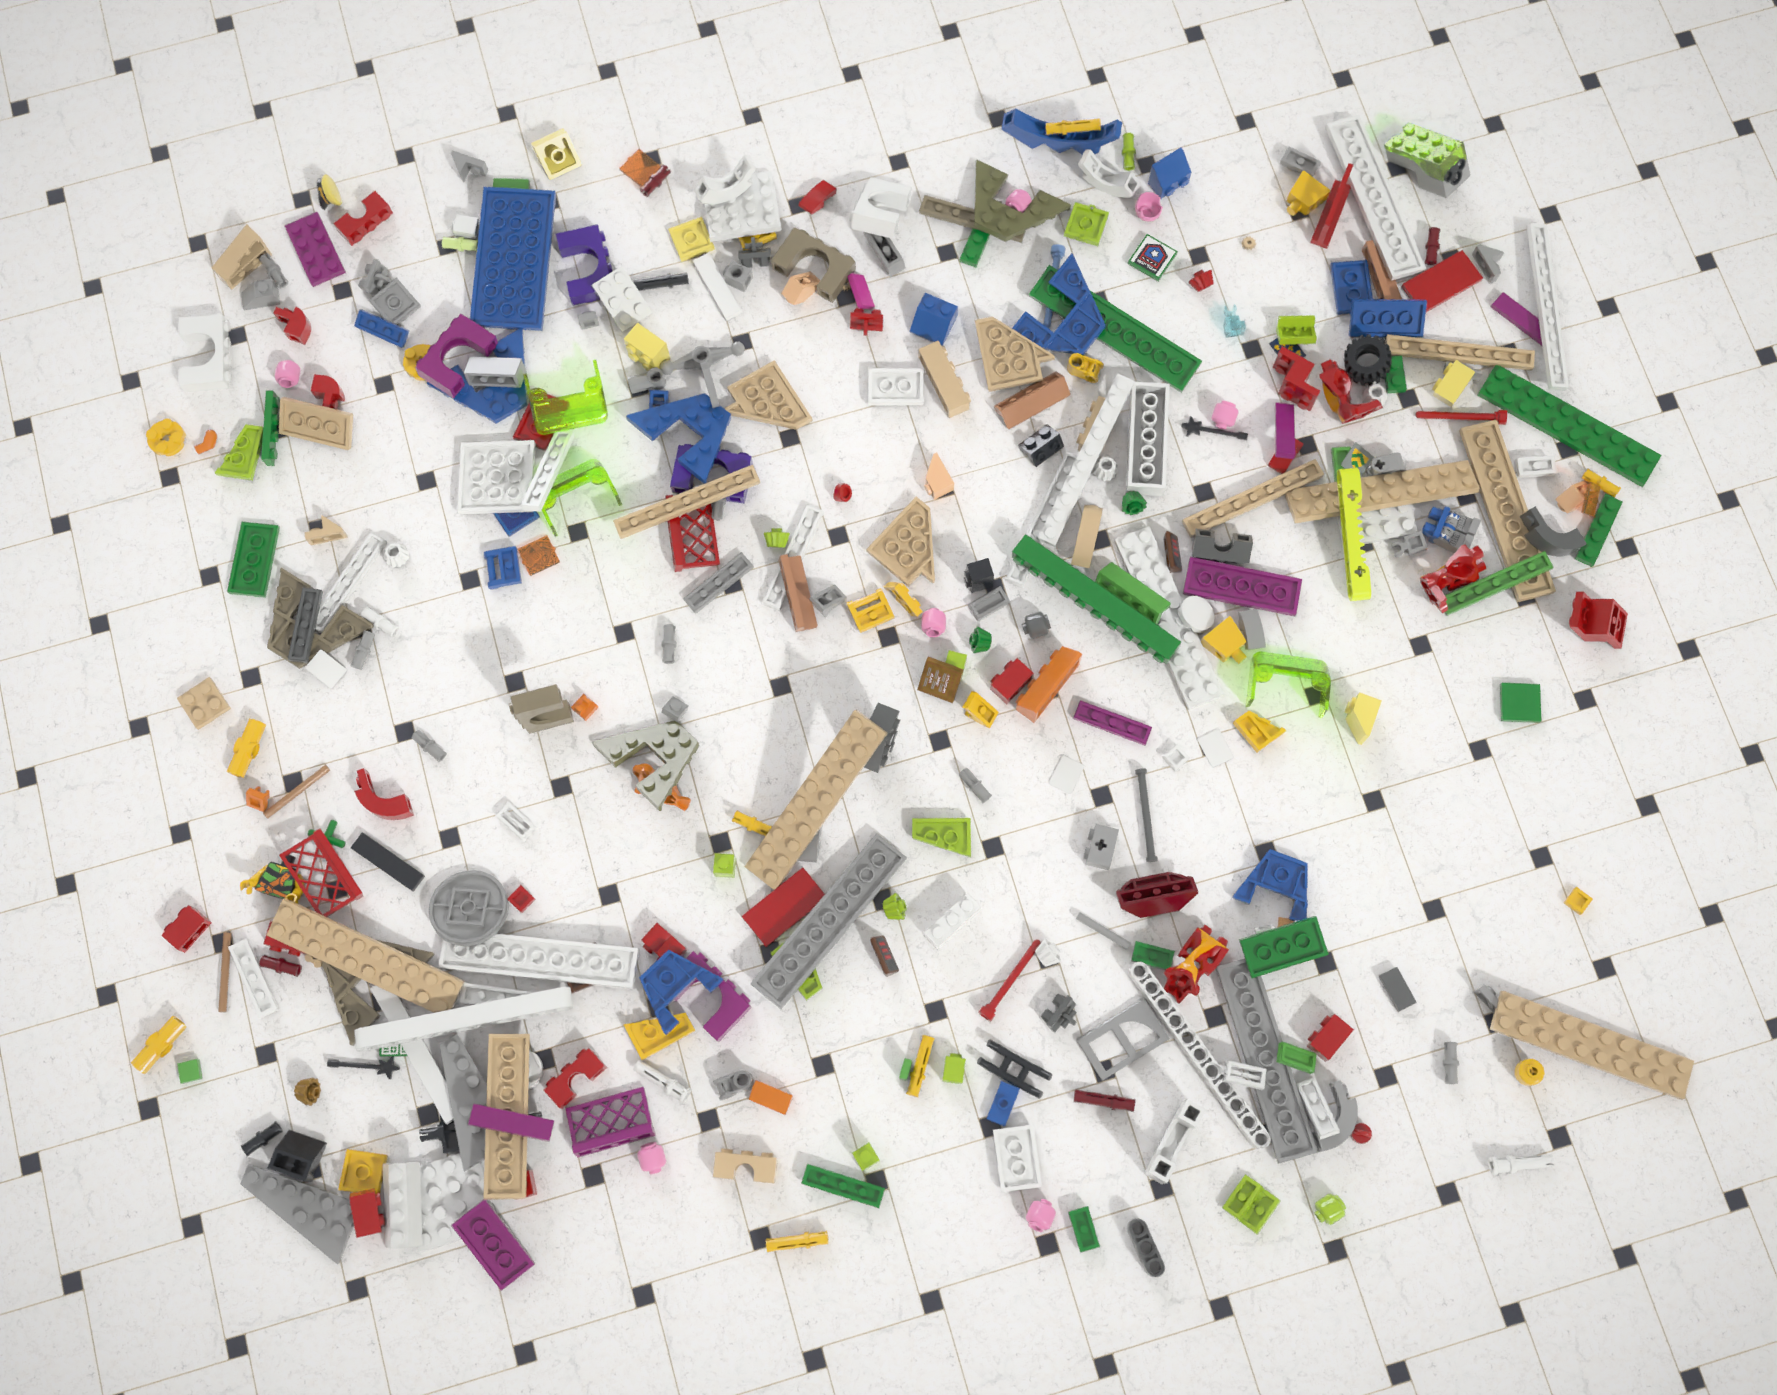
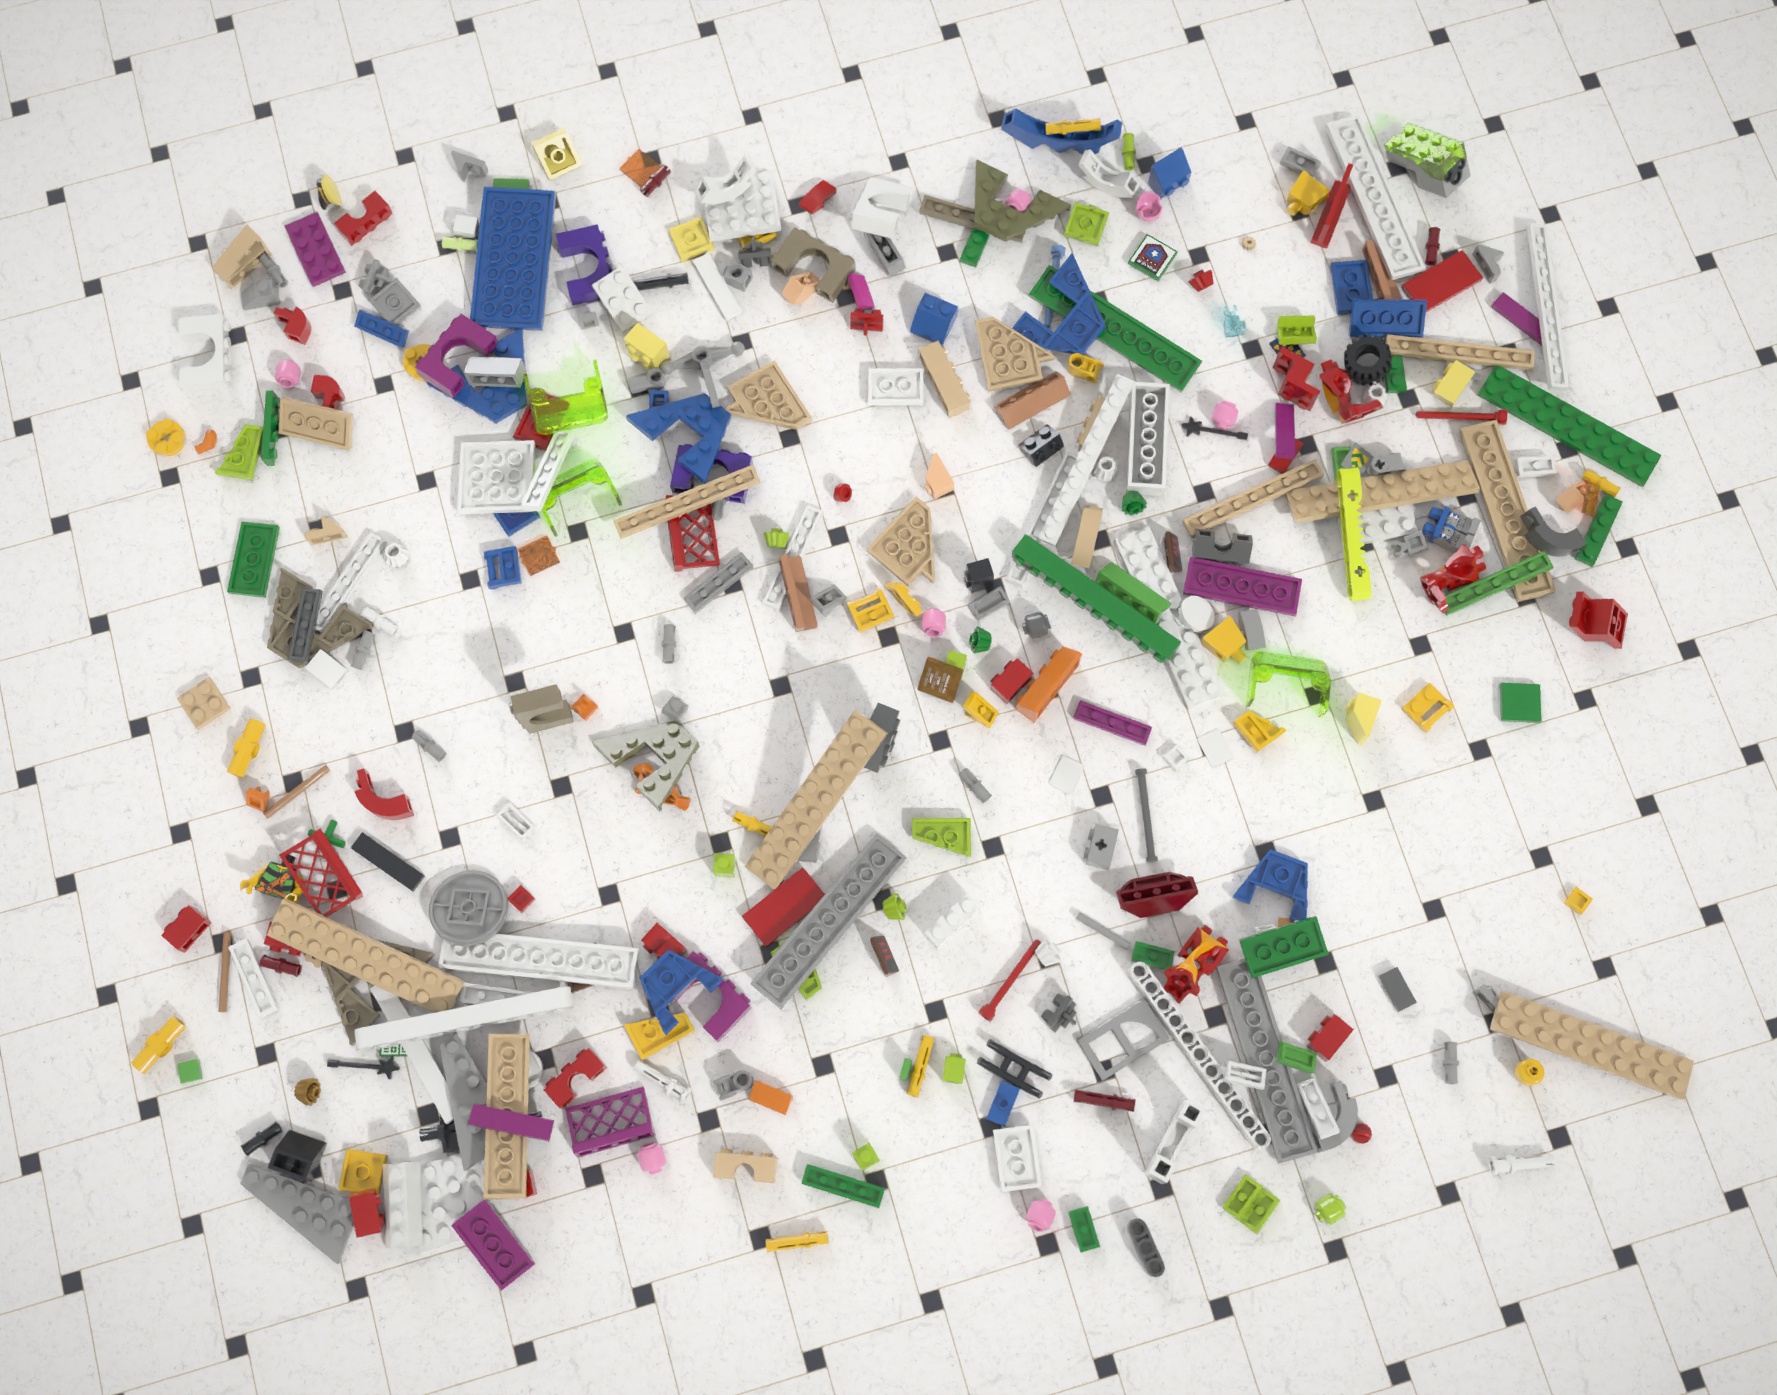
(1422, 703): none -> yellow plate

